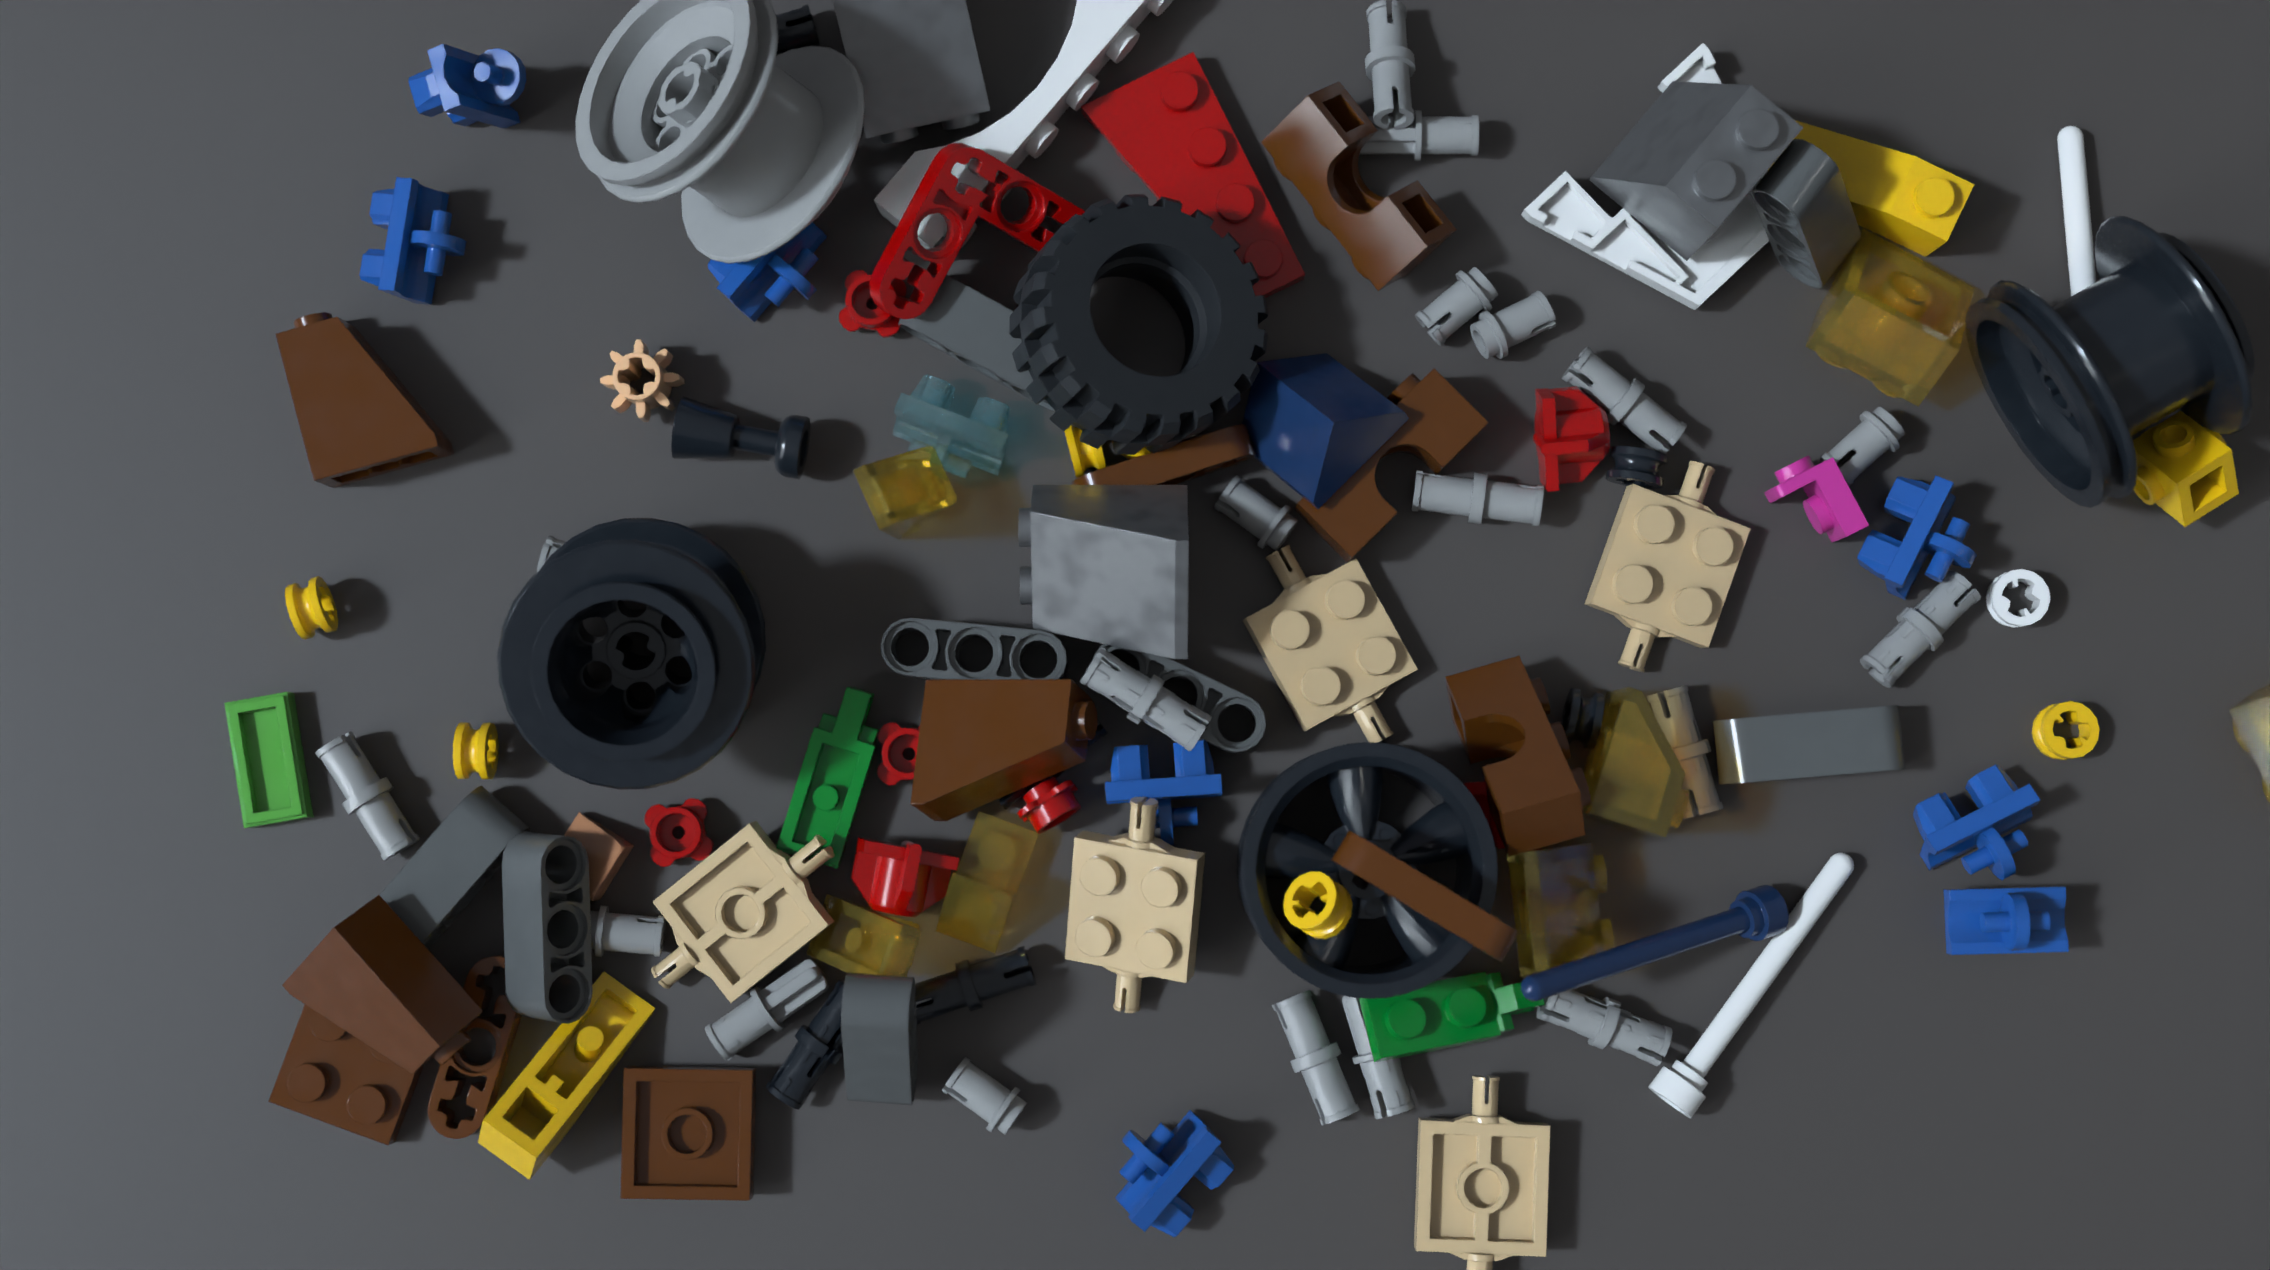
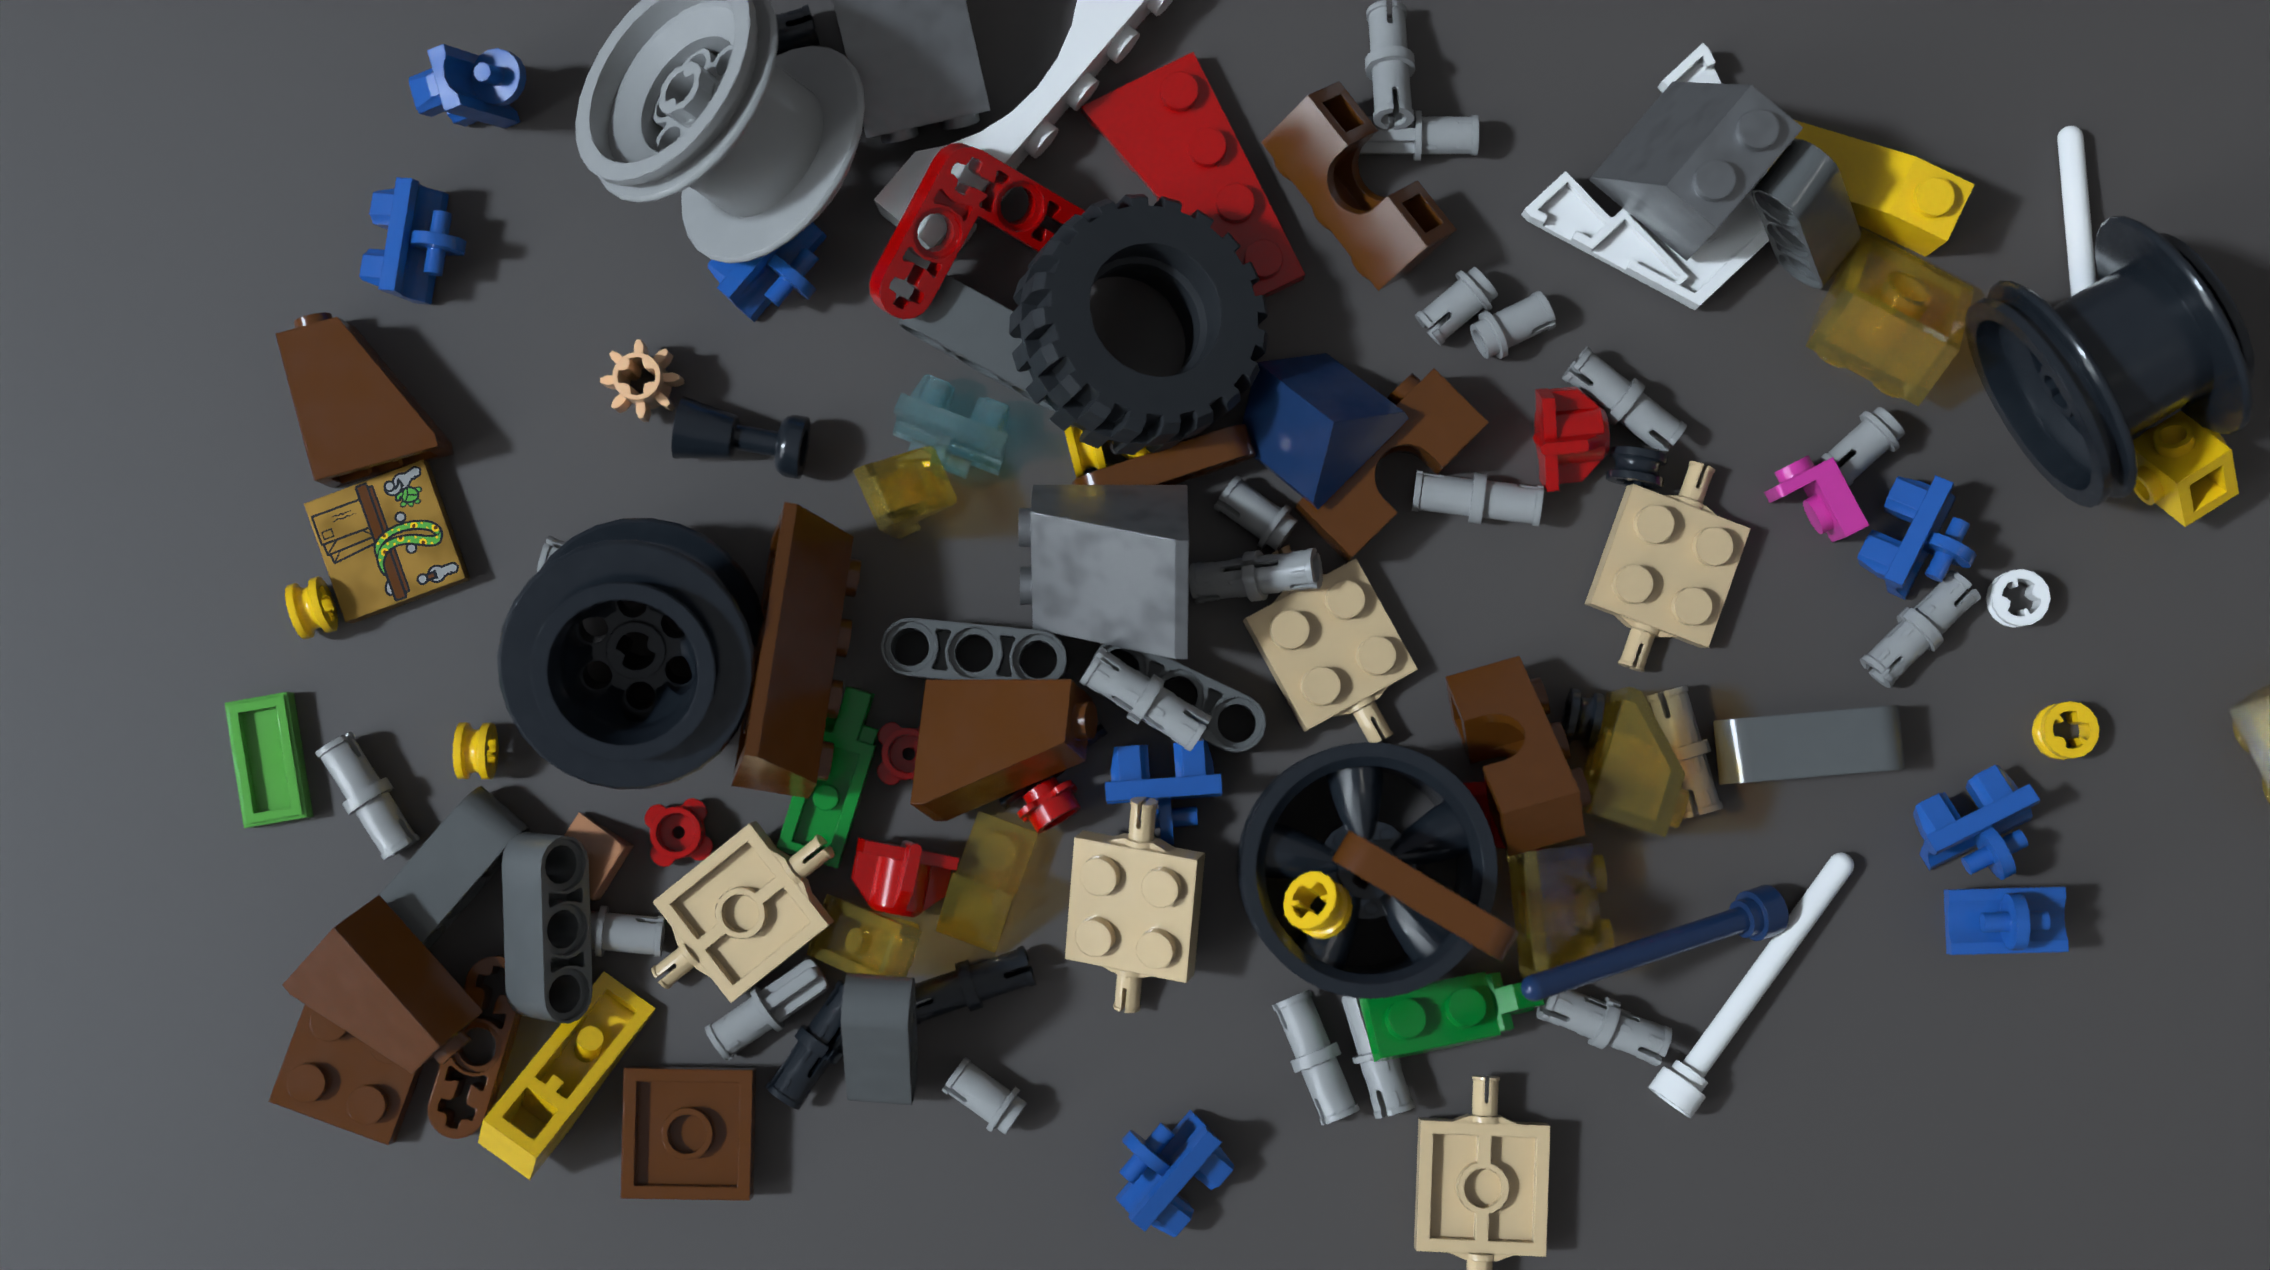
(387, 541): none -> pearl gold tile
(796, 655): none -> reddish brown slope
(858, 315): red plate -> none
(1255, 575): none -> light grey pin

